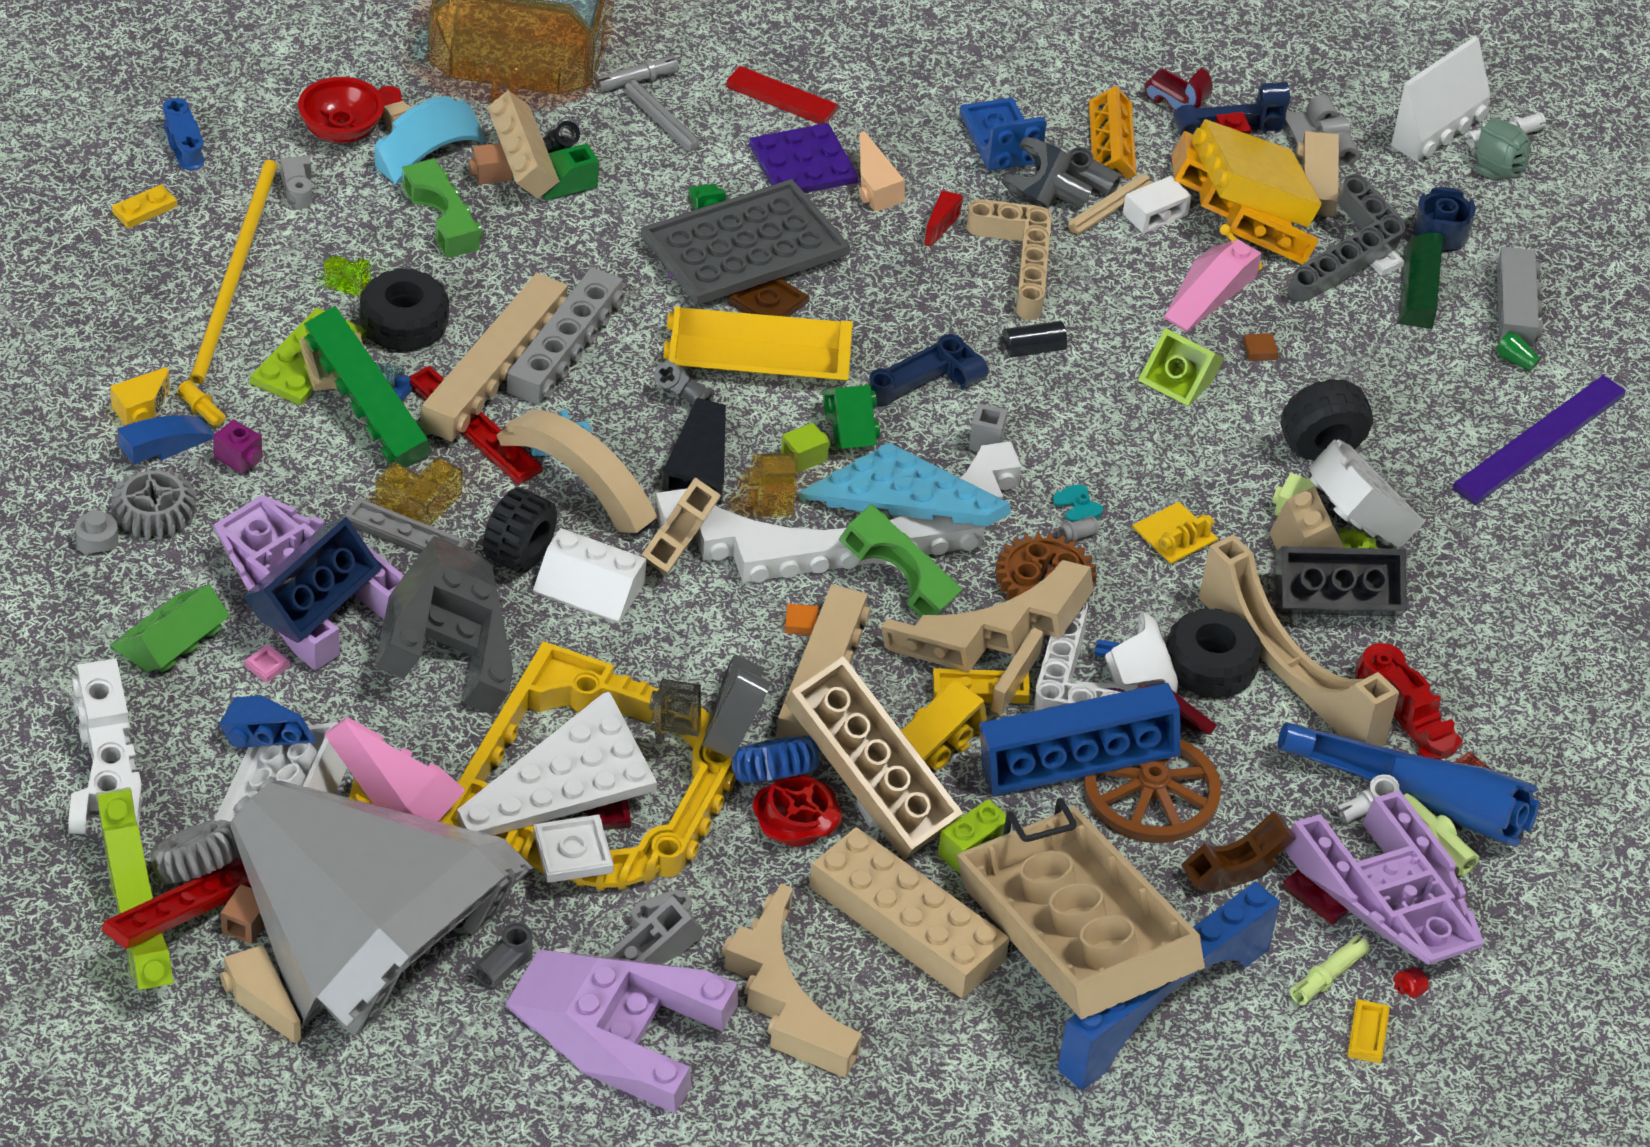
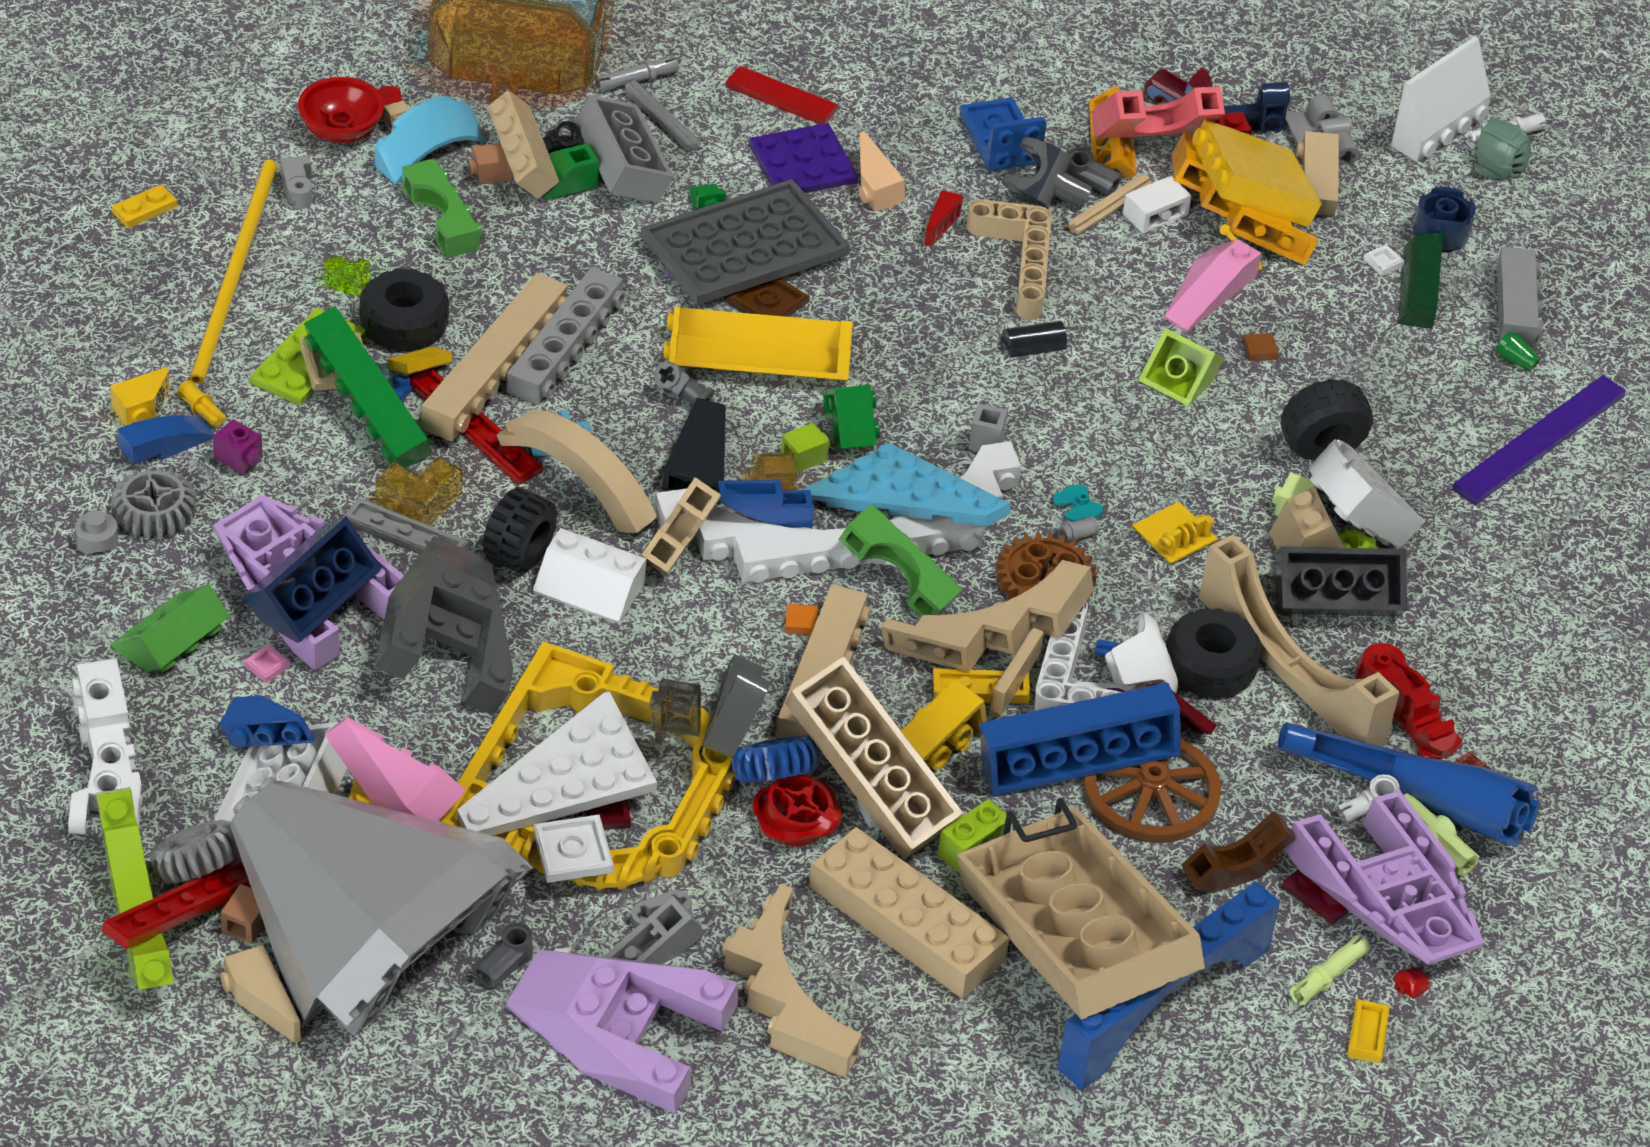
(183, 134): blue piece -> none
(419, 360): none -> yellow tile
(625, 149): none -> light grey brick
(768, 502): none -> blue slope
(947, 357): dark blue piece -> none
(1127, 115): none -> coral arch
(1378, 236): dark grey beam -> none

